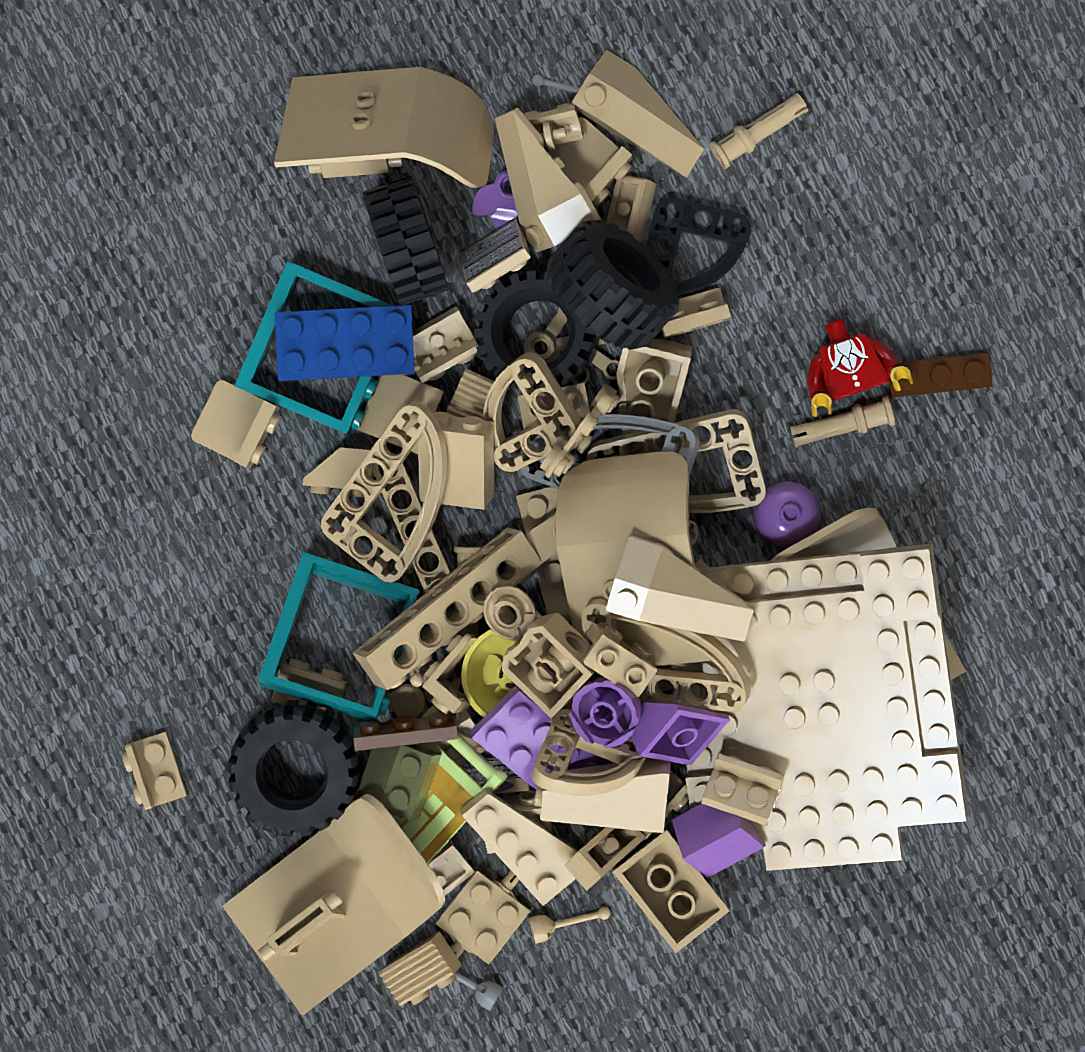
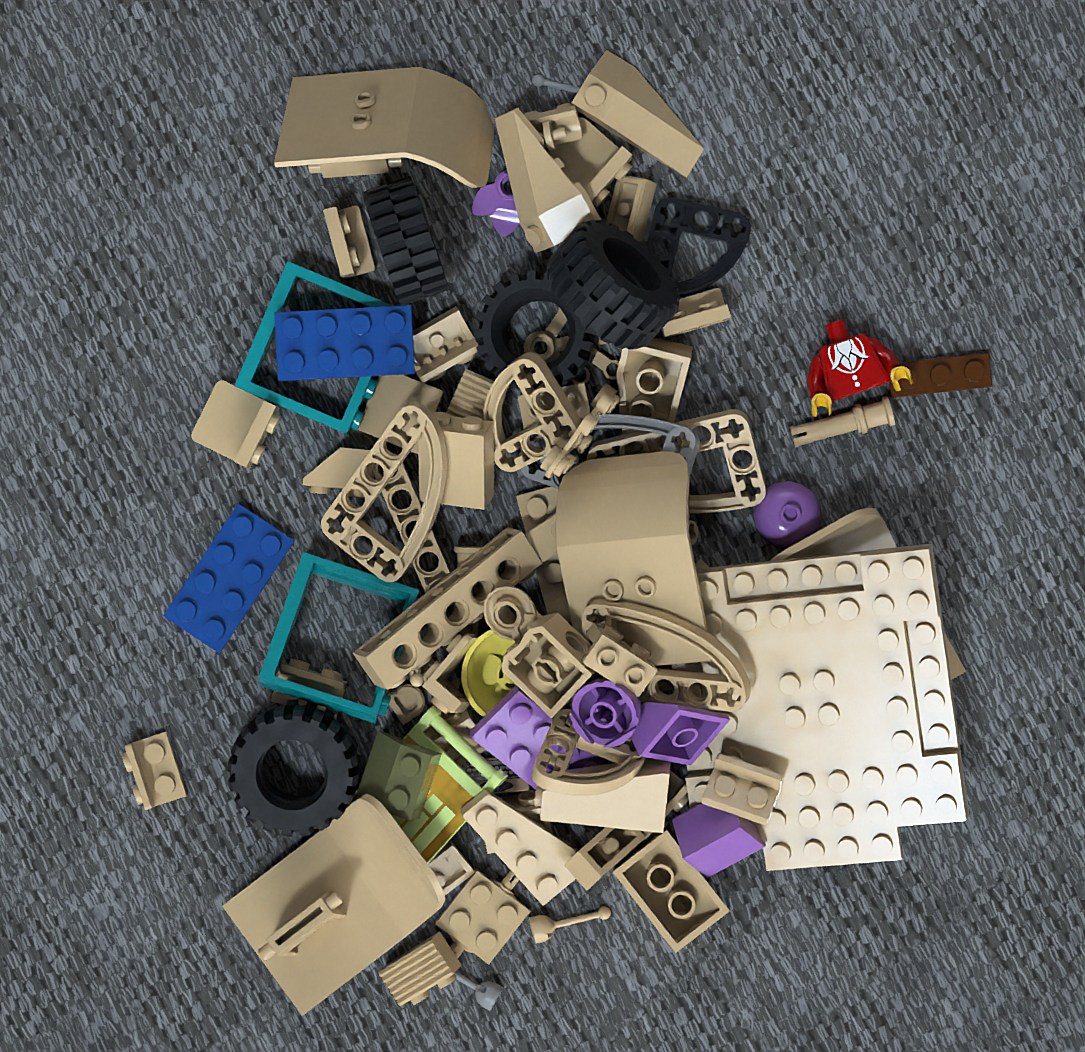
(229, 578): none -> blue plate
(349, 241): none -> tan bracket
(405, 731): reddish brown plate -> none
(495, 256): tile -> none
(668, 592): tan wedge -> none
(746, 137): tan pin -> none

